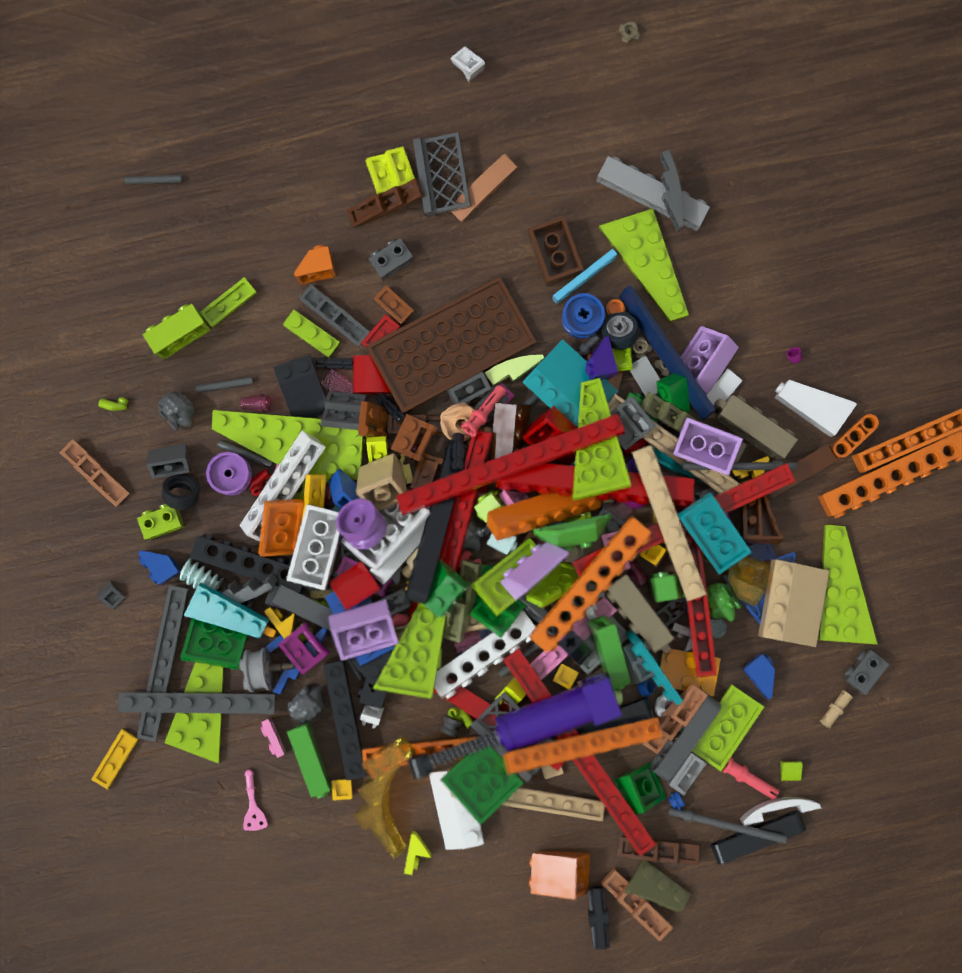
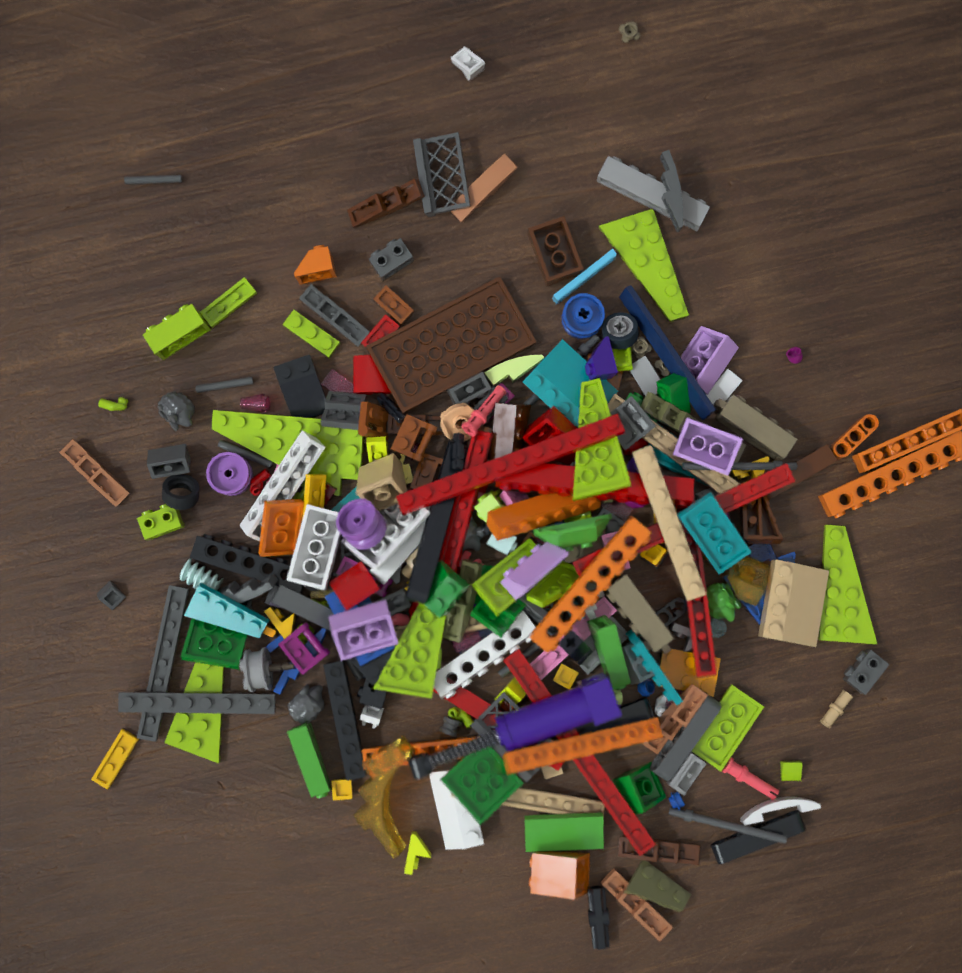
(161, 566): blue slope -> none
(253, 808): bright pink piece -> none
(276, 745): bright pink plate -> none
(334, 363): black axle -> none
(342, 489): blue slope -> none
(389, 169): neon yellow slope -> none
(564, 832): none -> bright green tile
(615, 306): orange plate -> none
(637, 574): clear pink cone -> none
(664, 587): bright green wedge -> none
(761, 673): blue slope -> none
(816, 406): white slope -> none

